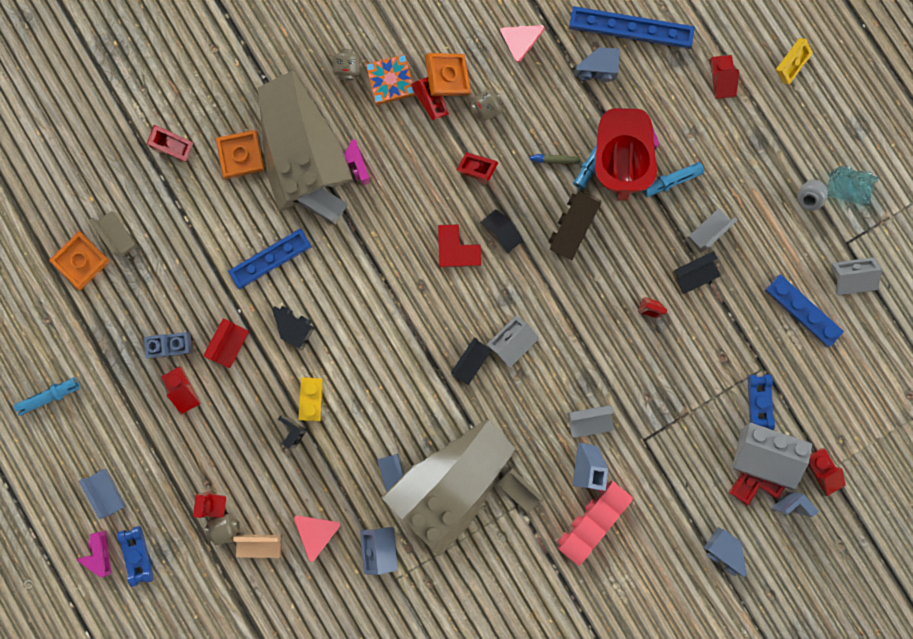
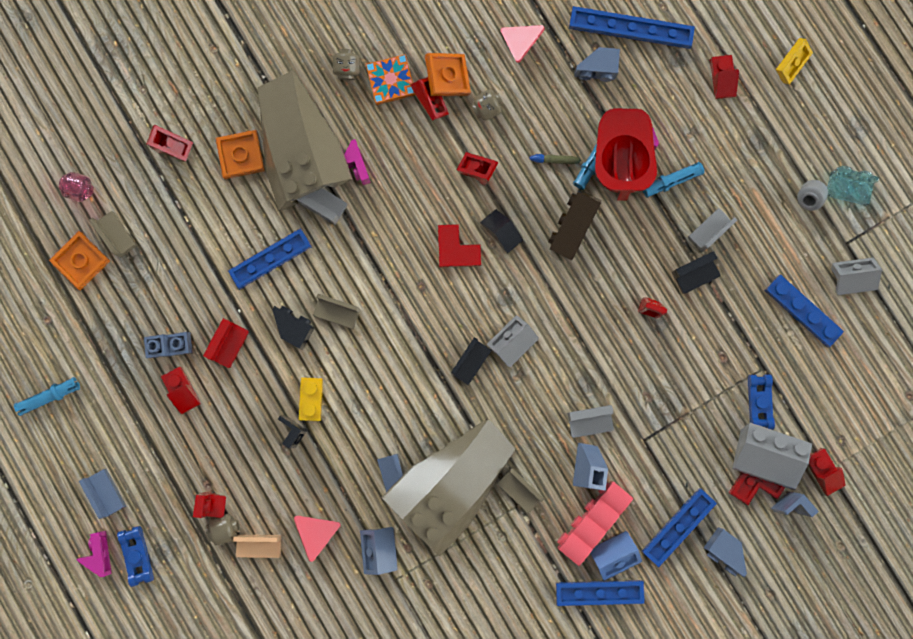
(75, 186): none -> clear pink head
(336, 311): none -> dark tan panel
(600, 593): none -> blue plate
(616, 555): none -> medium blue panel
(679, 527): none -> blue plate

